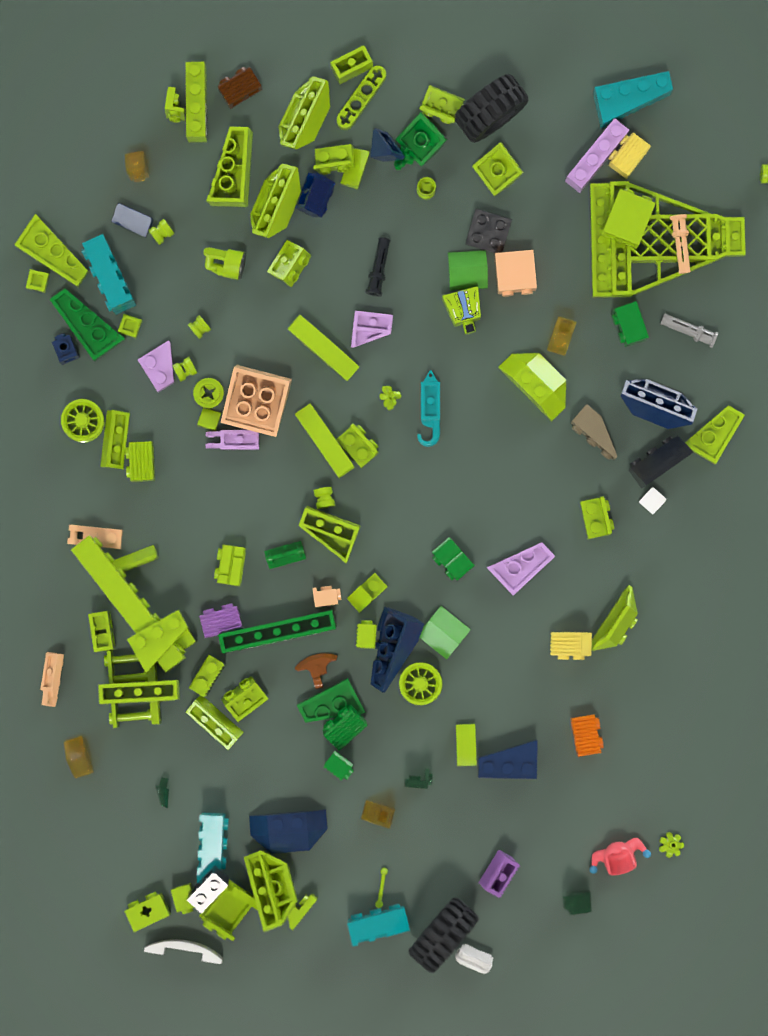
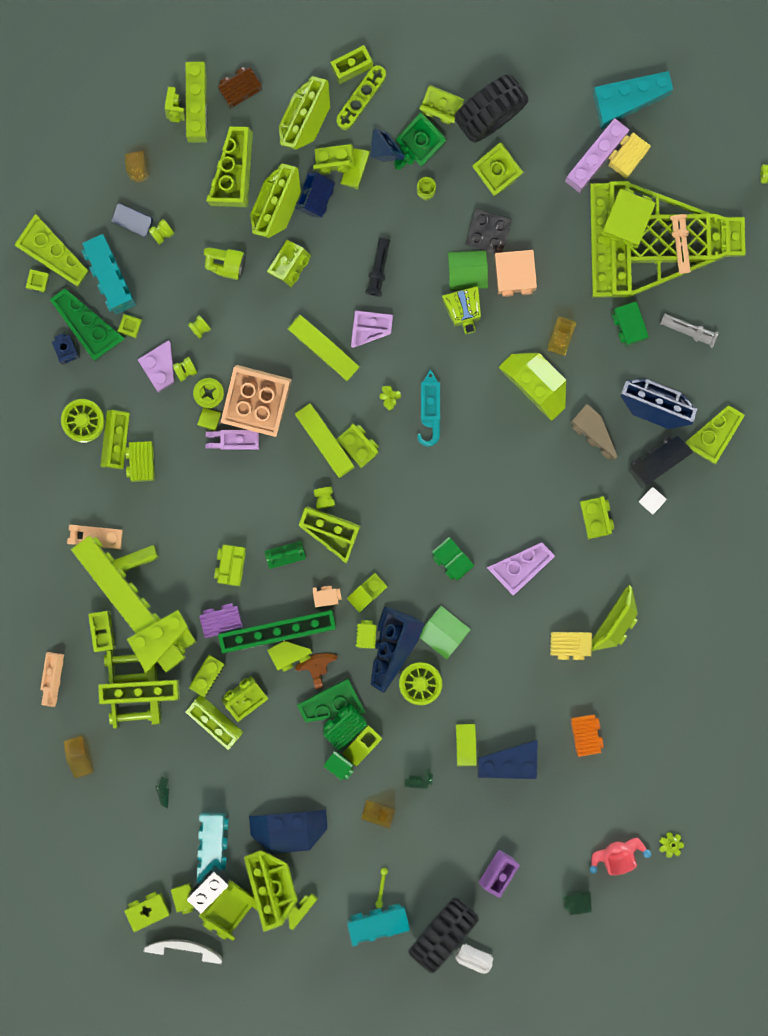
(287, 653): none -> lime slope
(362, 745): none -> lime slope

